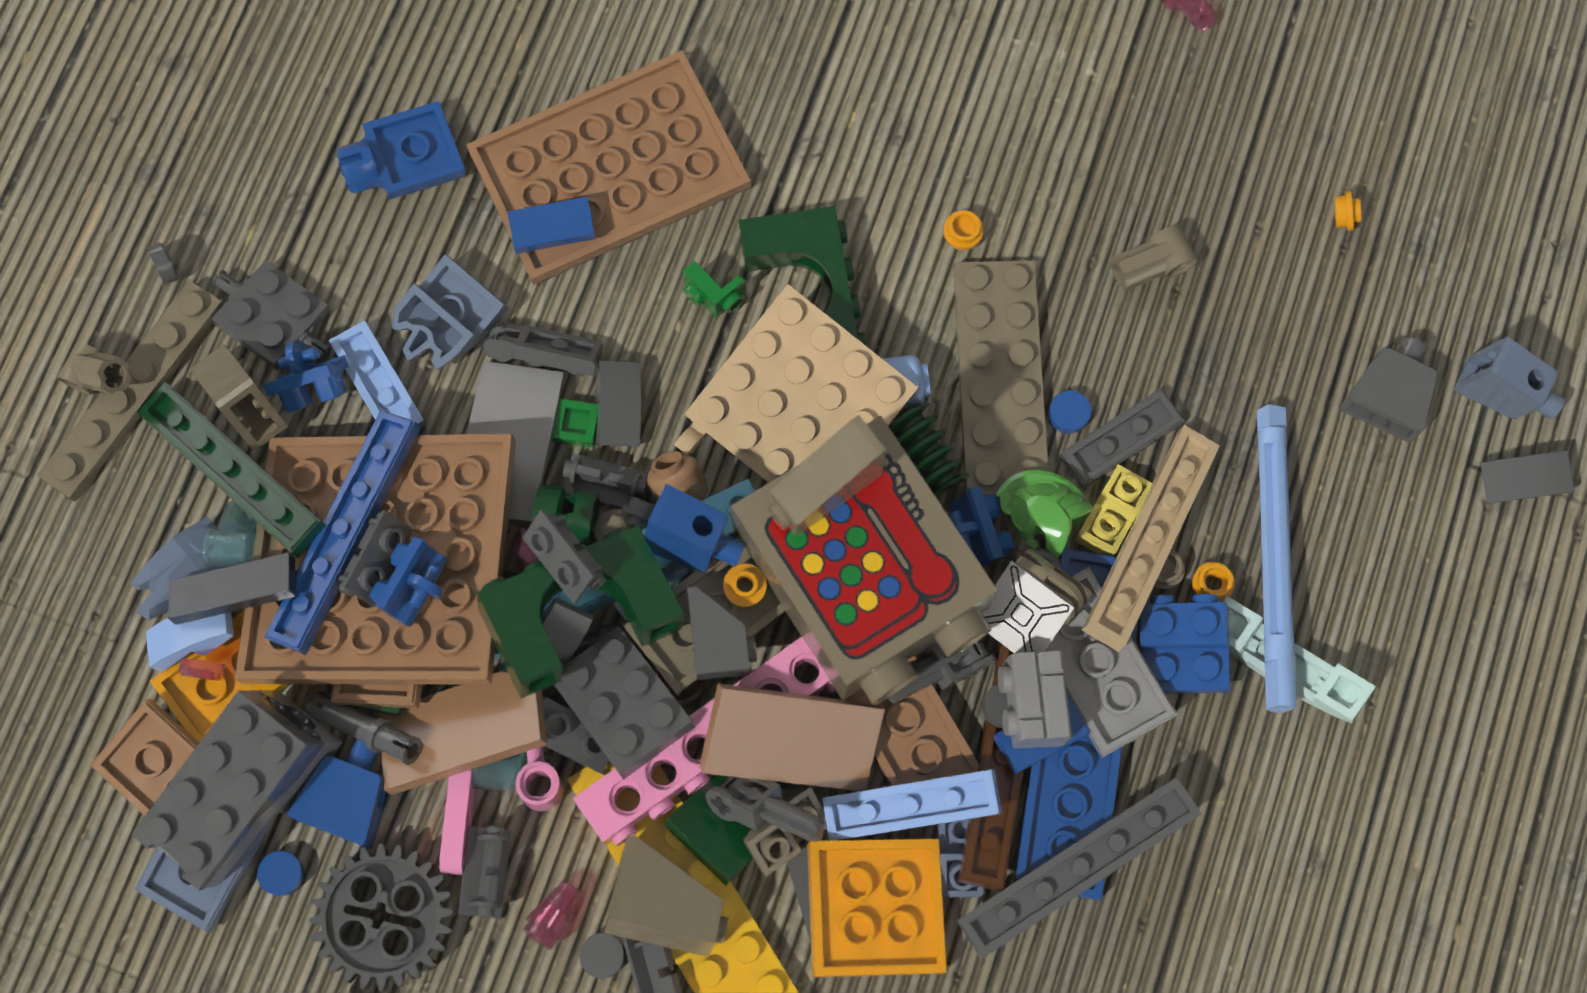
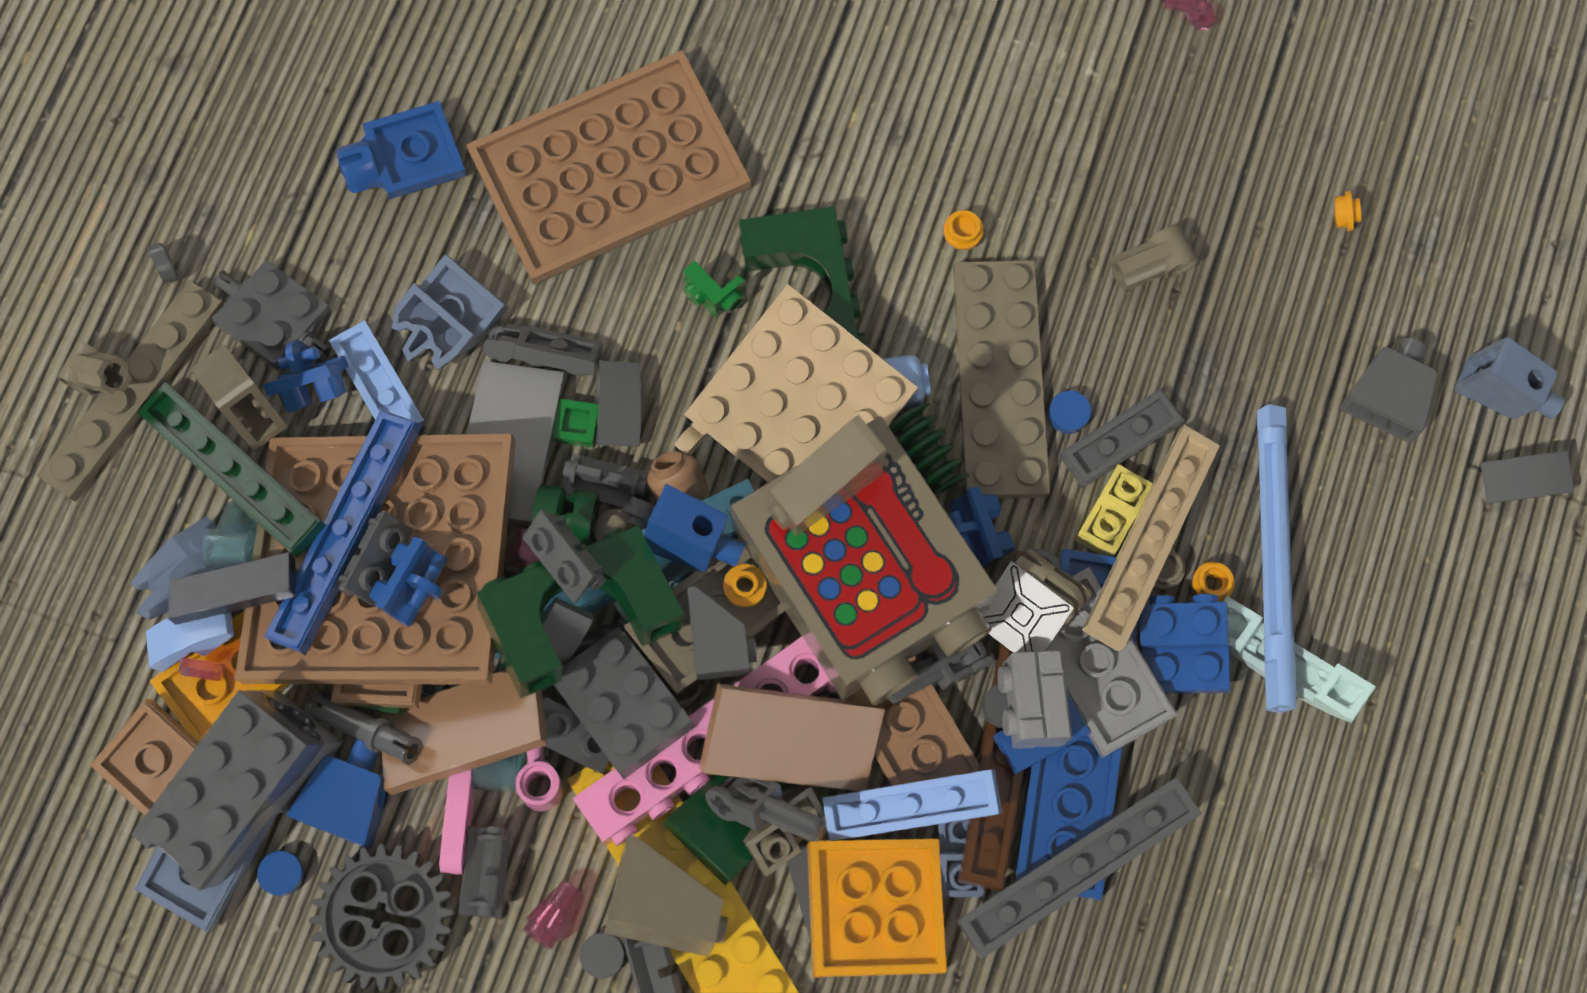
(551, 225): blue tile -> none
(1044, 505): bright green helmet -> none

